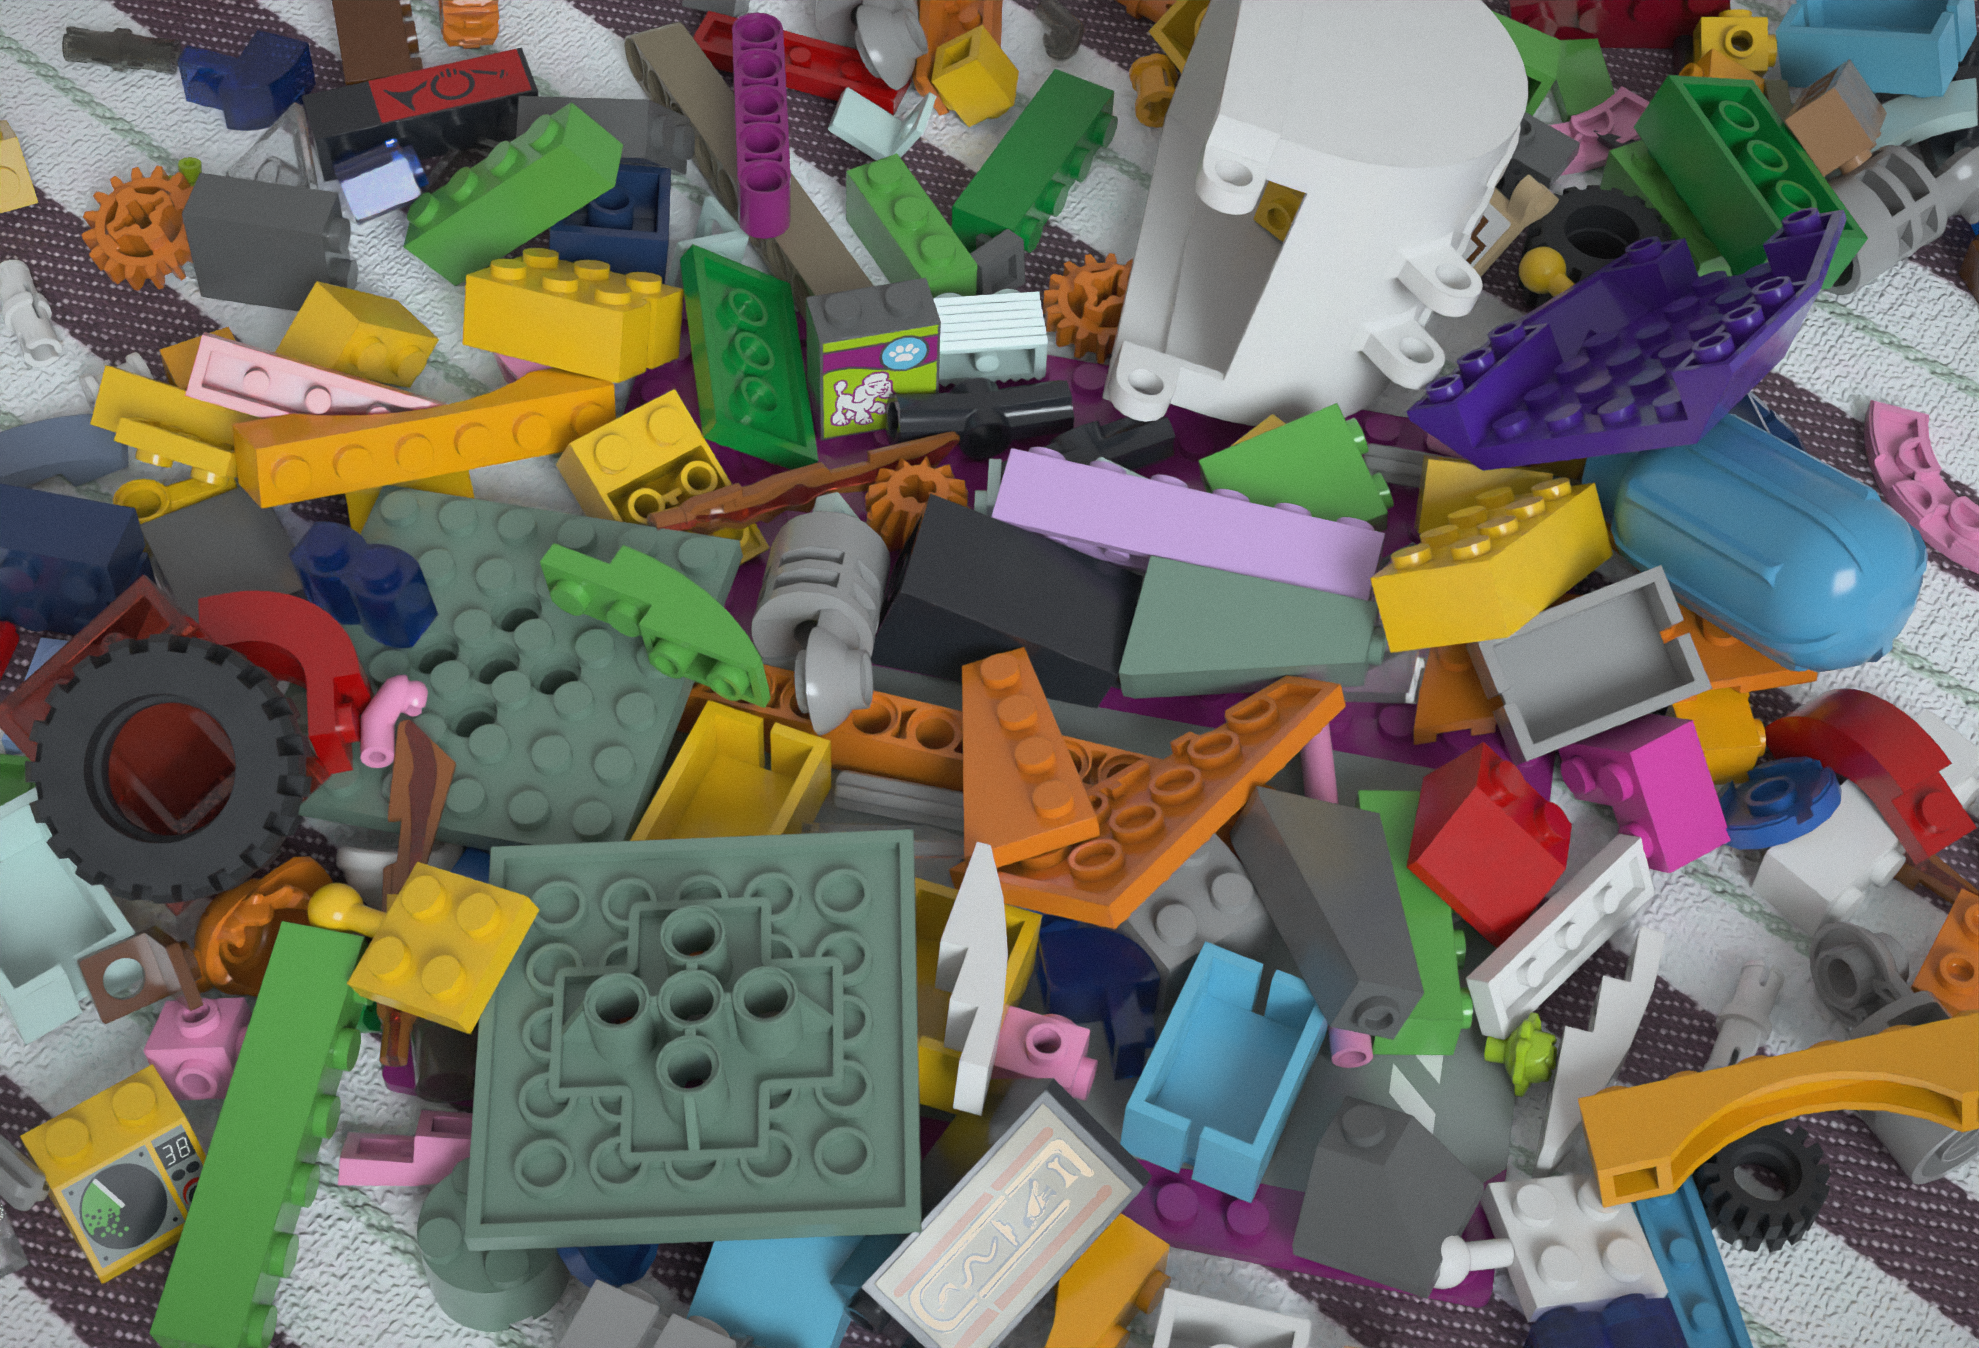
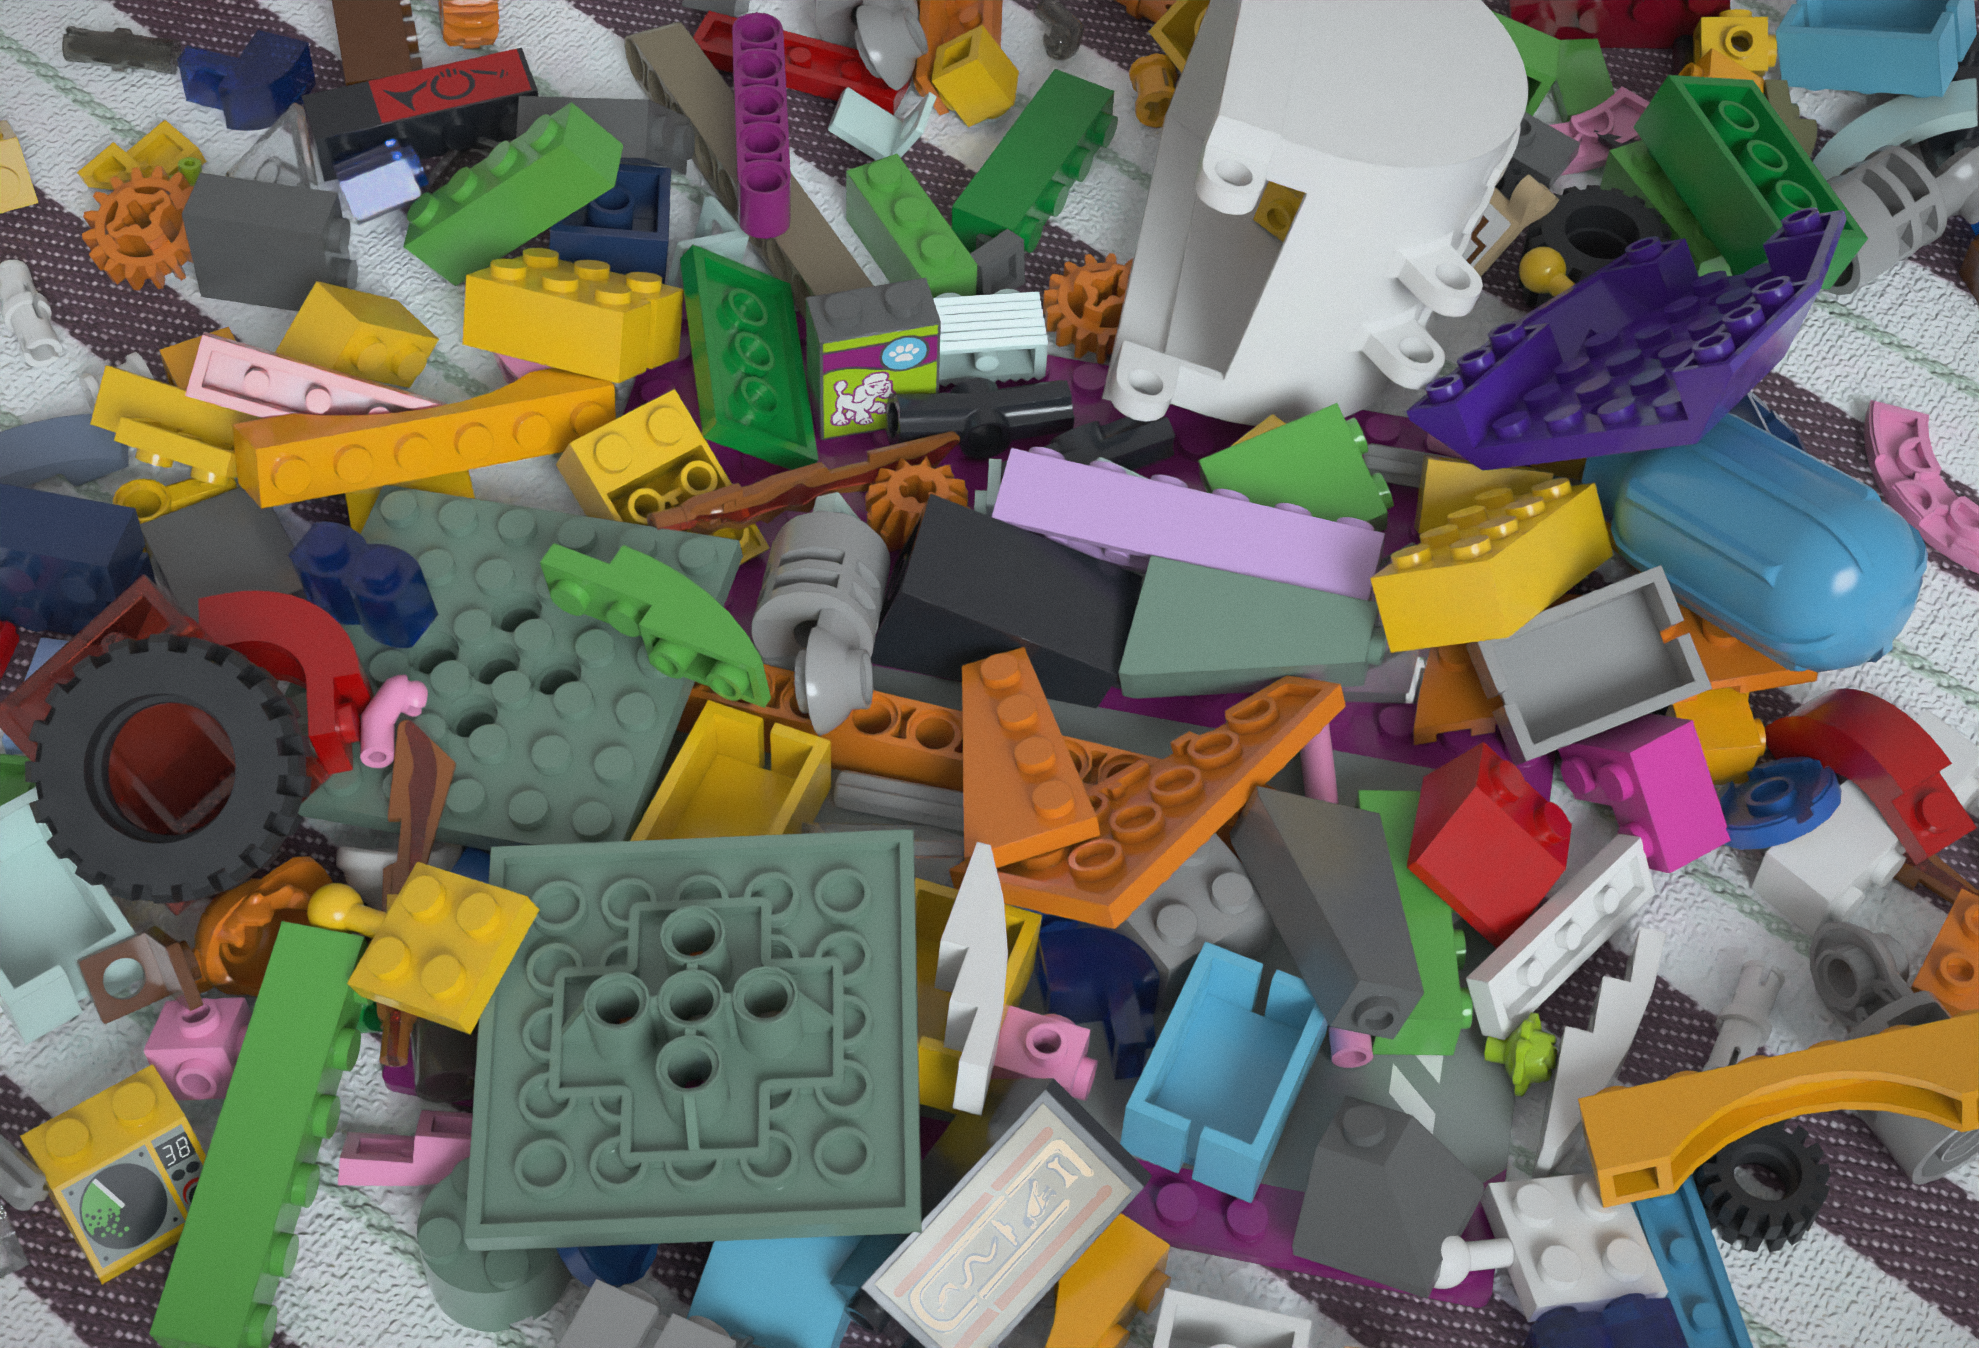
(160, 147): none -> yellow slope
(1837, 120): medium nougat brick -> none

